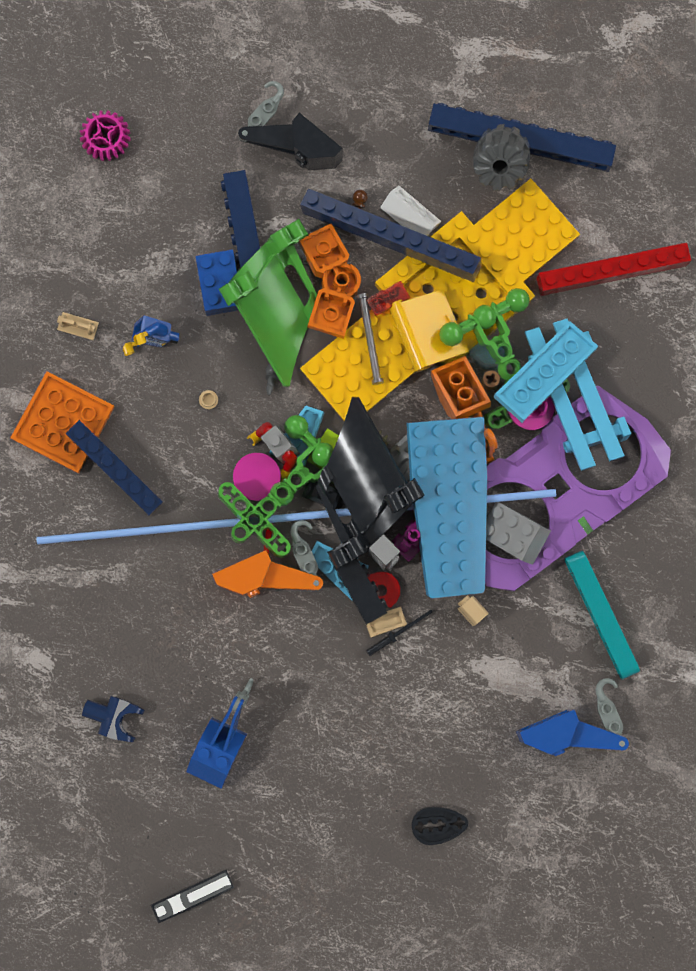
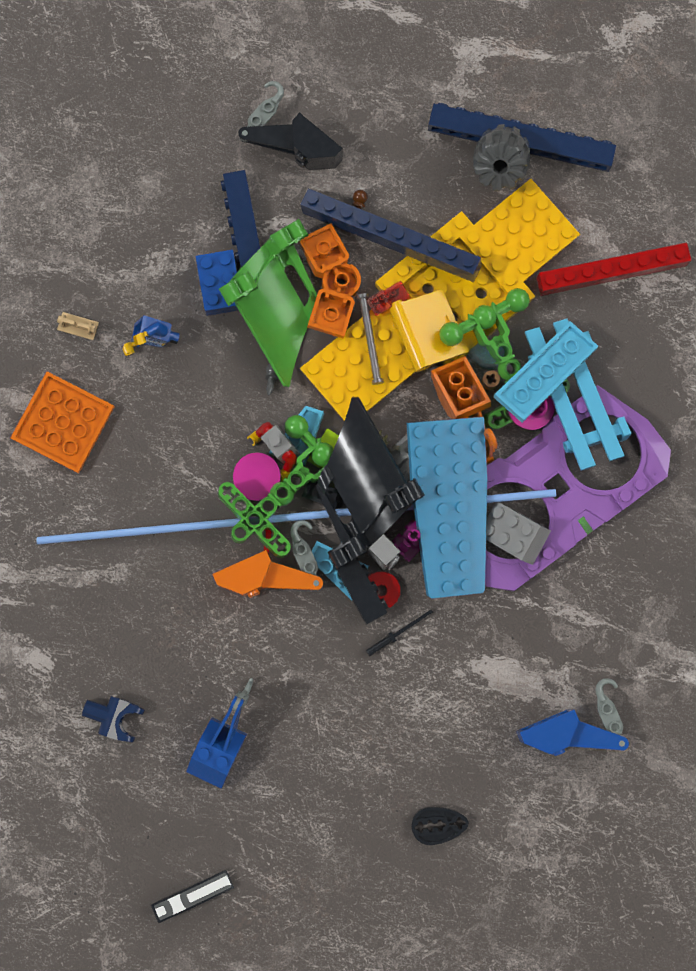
(98, 139): dark pink gear -> none
(114, 468): dark blue brick -> none
(208, 399): tan plate -> none
(390, 621): tan tile -> none
(409, 212): white panel -> none
(472, 610): tan brick -> none
(602, 615): teal beam -> none

